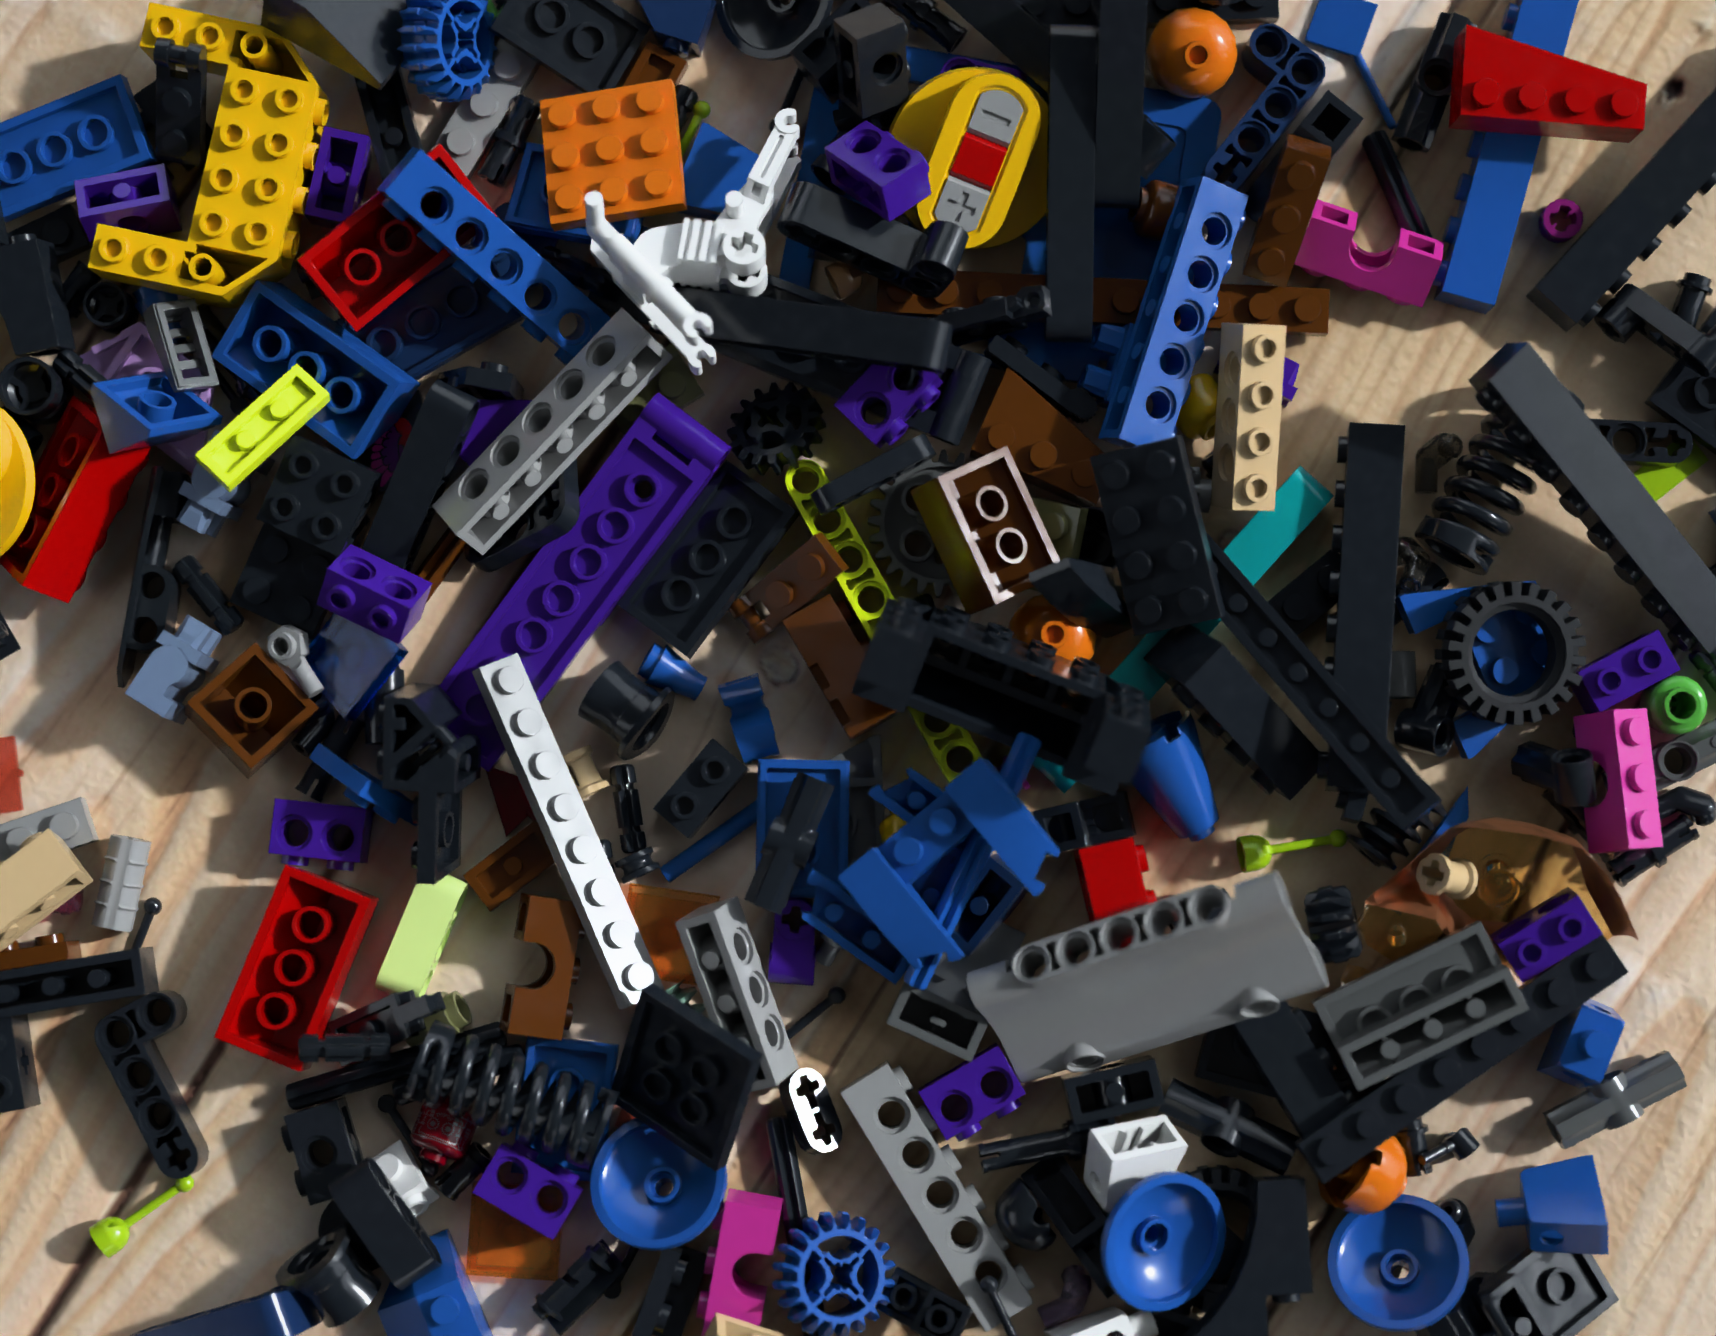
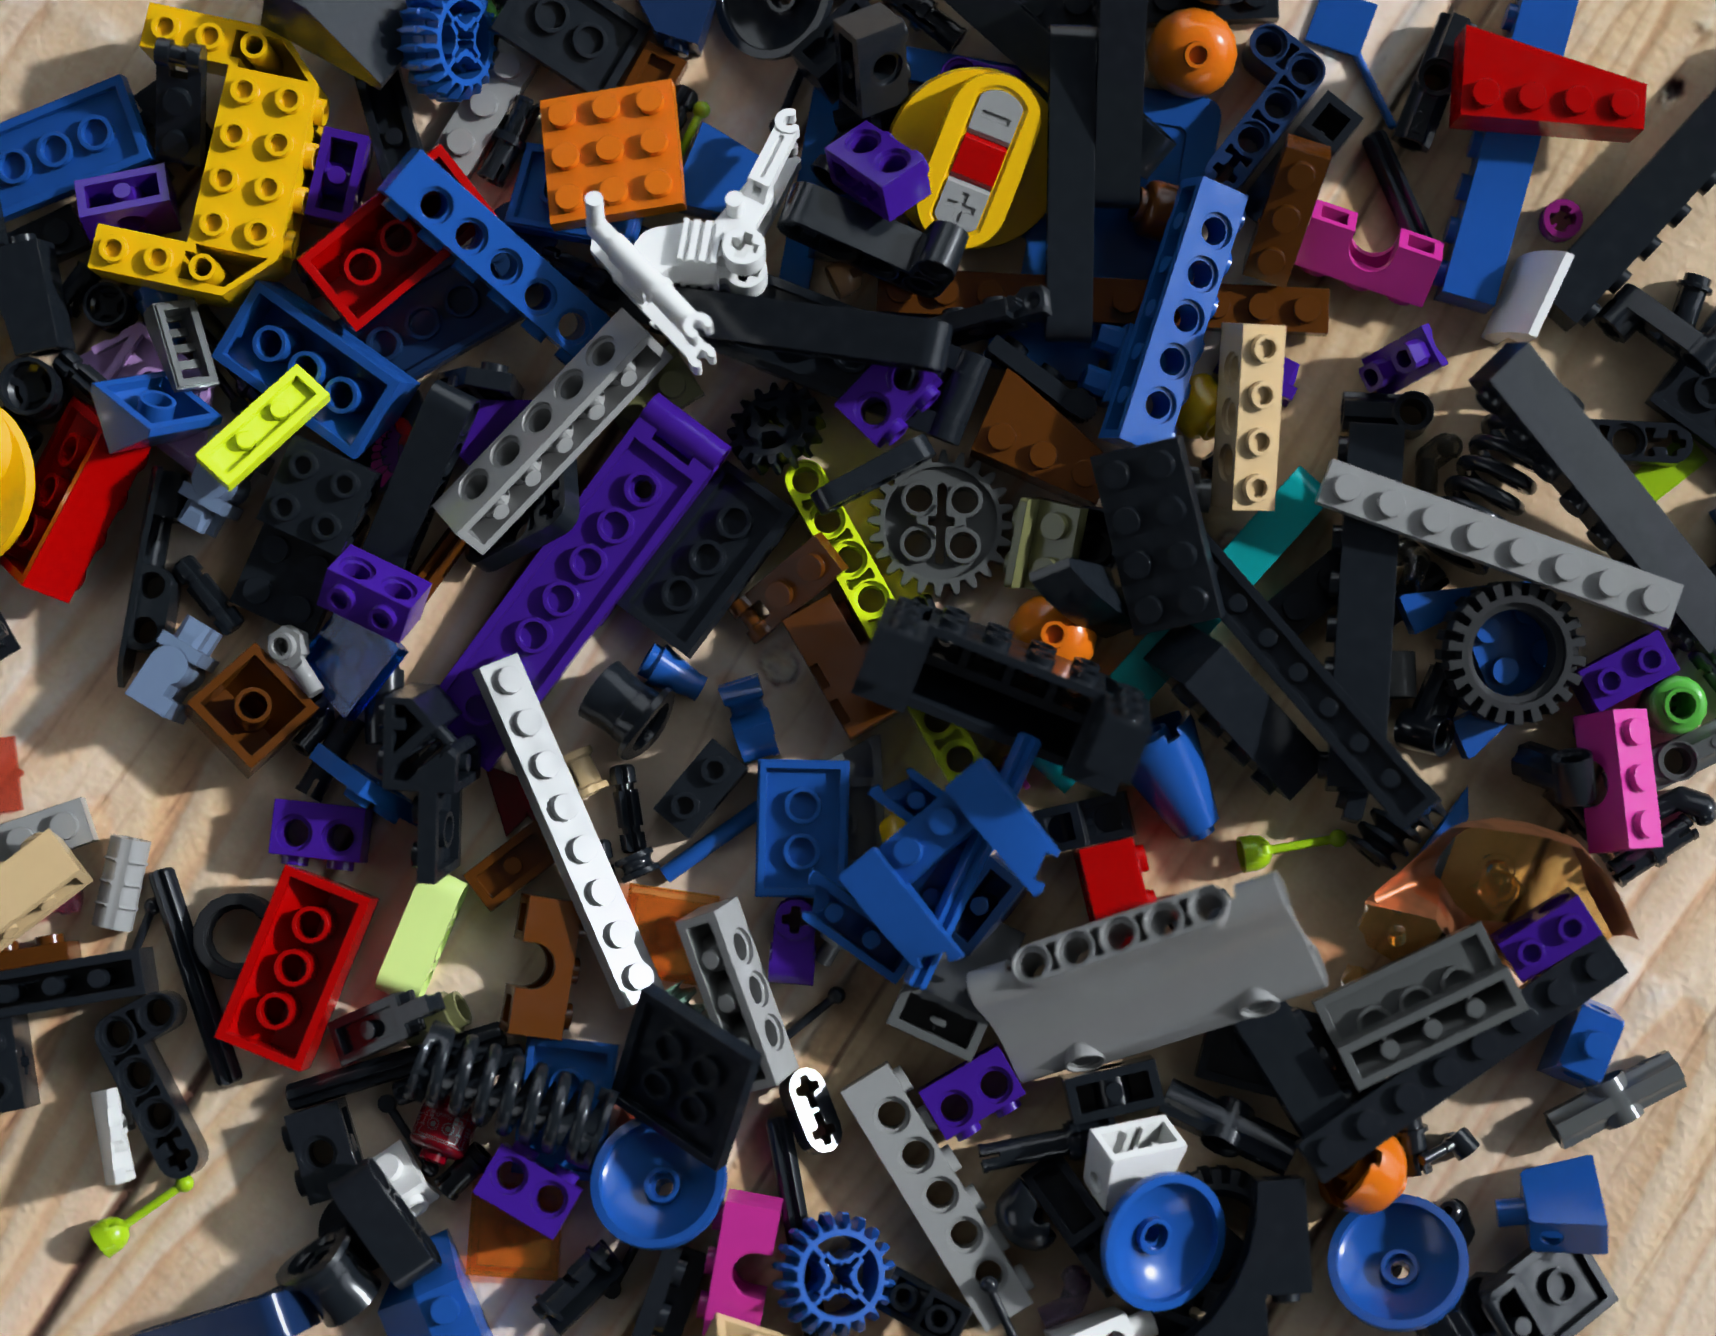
(112, 1124): none -> white slope
(194, 975): none -> black axle
(205, 925): none -> black tyre
(344, 1047): black axle -> none
(789, 843): black piece -> none
(985, 529): reddish brown slope -> none
(1333, 924): black gear -> none
(1384, 409): none -> black piece
(1402, 362): none -> dark purple hips
(1453, 877): tan bush -> none
(1499, 544): none -> light grey plate
(1527, 296): none -> white slope

